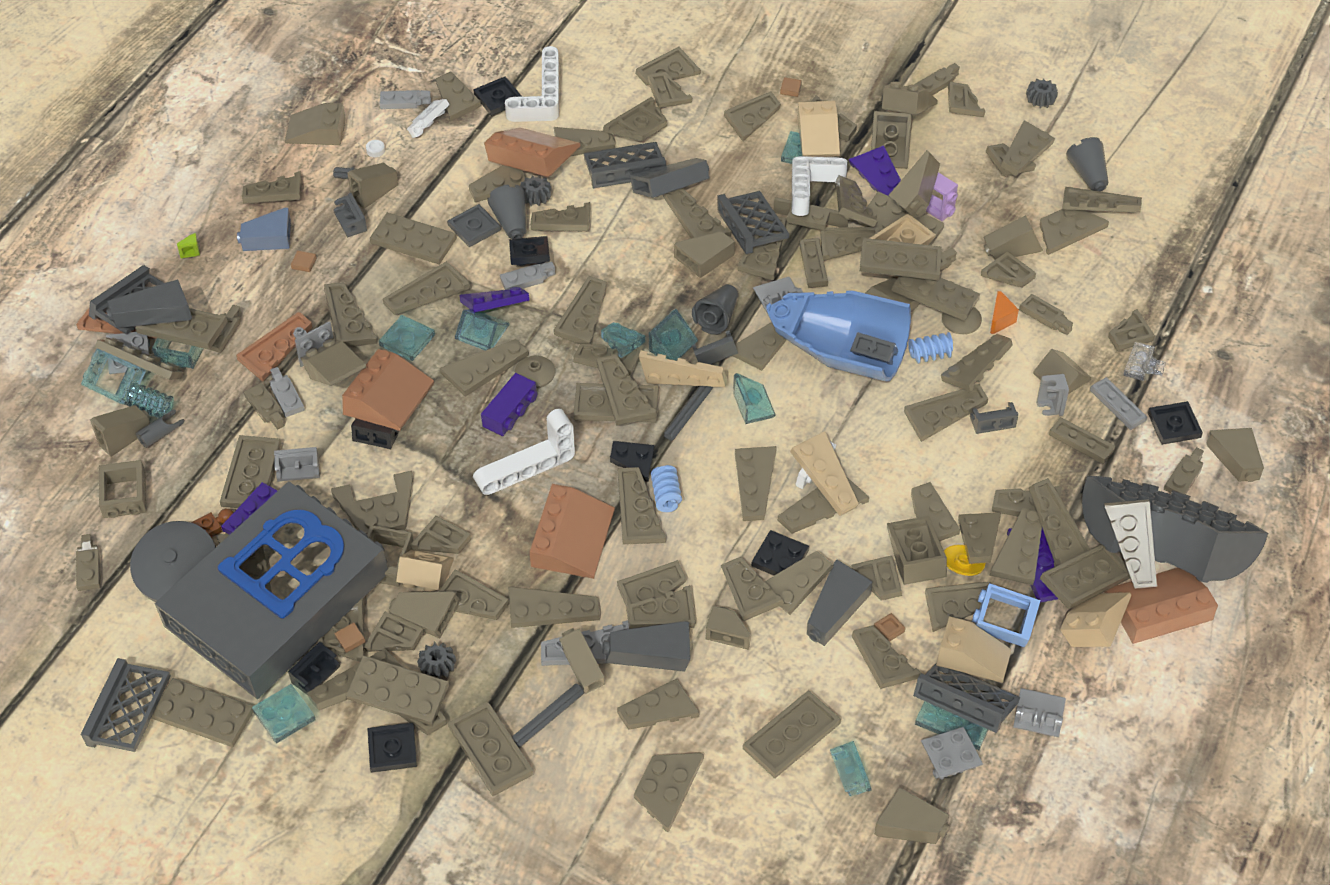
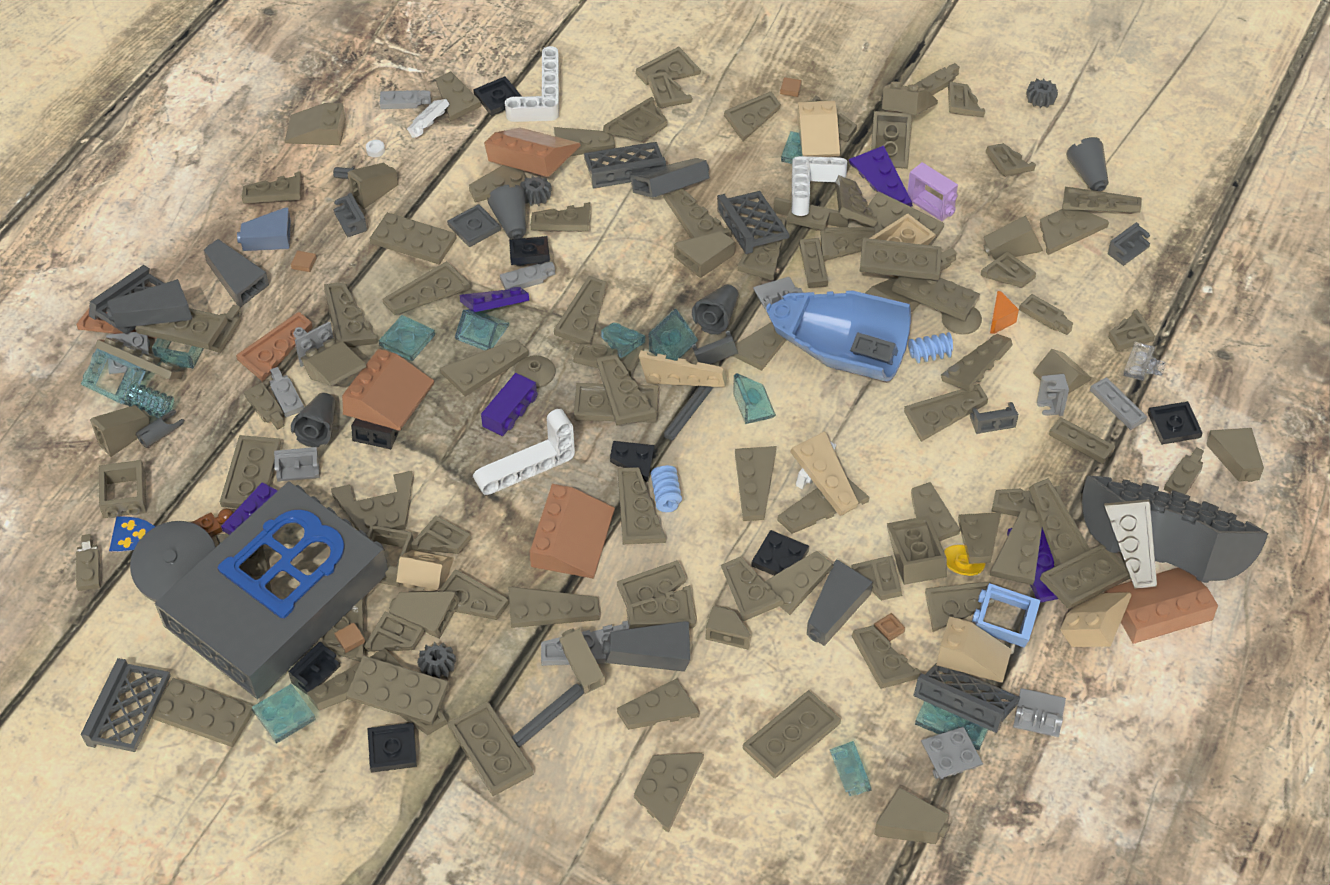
(128, 533): none -> blue sticker
(188, 247): lime slope -> none
(235, 272): none -> dark grey slope
(315, 421): none -> dark grey cone
(916, 187): dark tan slope -> none
(1026, 147): dark tan wing -> none
(1129, 244): none -> dark grey hinge

